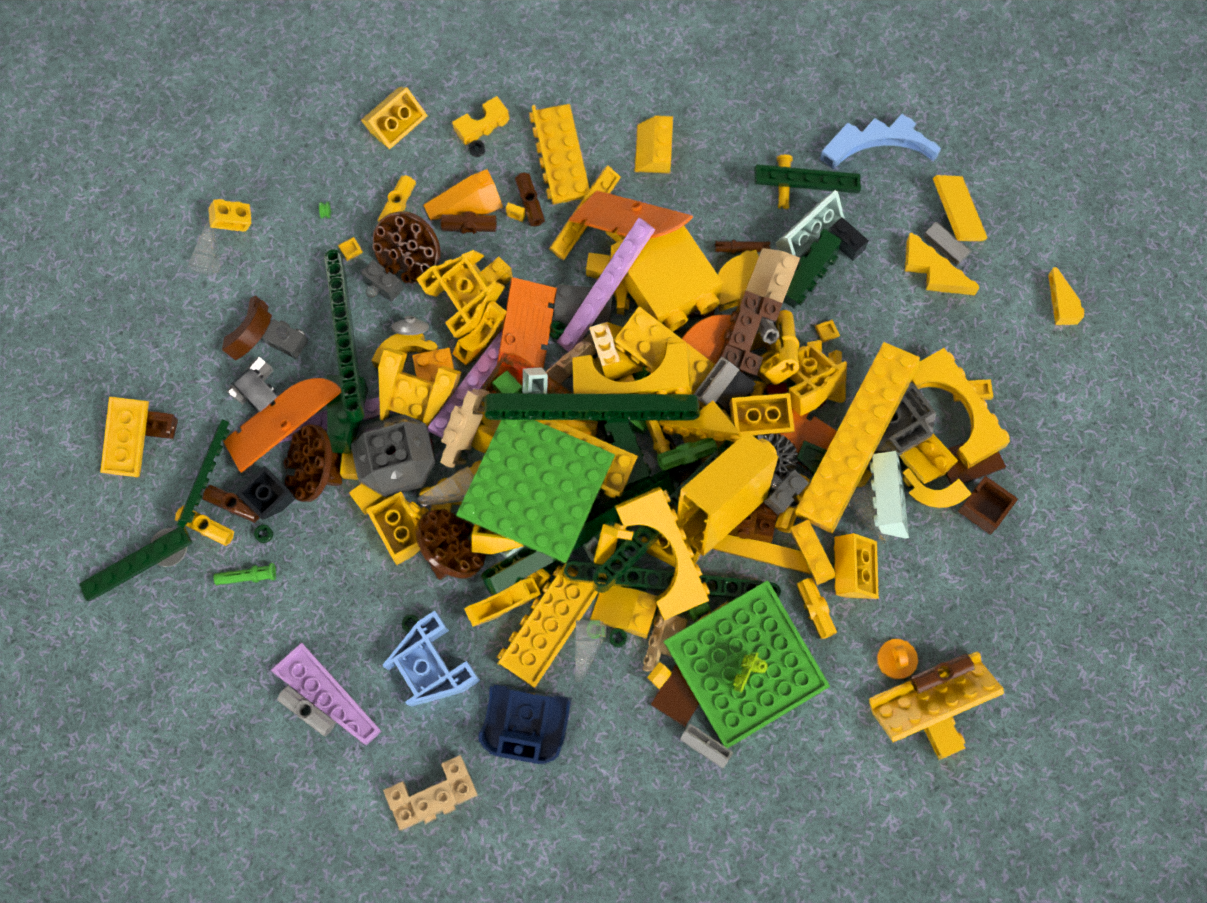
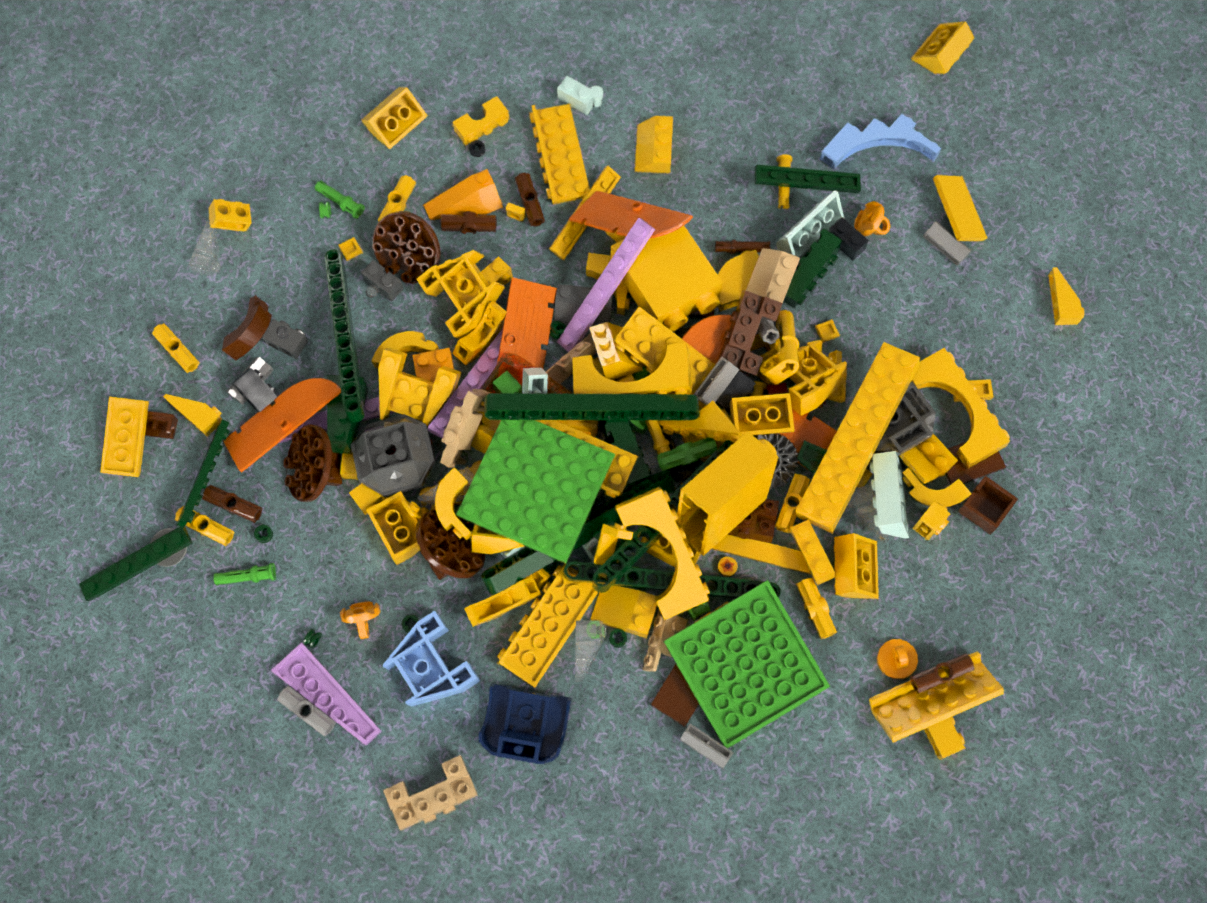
(181, 354): none -> yellow piece
(198, 413): none -> yellow slope
(266, 494): black slope -> none
(312, 638): none -> dark green bush
(345, 202): none -> bright green pin
(359, 614): none -> light orange tile
(410, 326): light grey dish -> none
(445, 500): none -> yellow arch
(579, 95): none -> light aqua hinge
(659, 675): yellow tile -> none
(727, 566): none -> yellow tile
(749, 663): lime hinge -> none
(784, 491): dark grey piece -> none
(870, 219): none -> light orange tile
(932, 521): none -> yellow brick
(940, 273): yellow slope -> none
(944, 47): none -> yellow slope

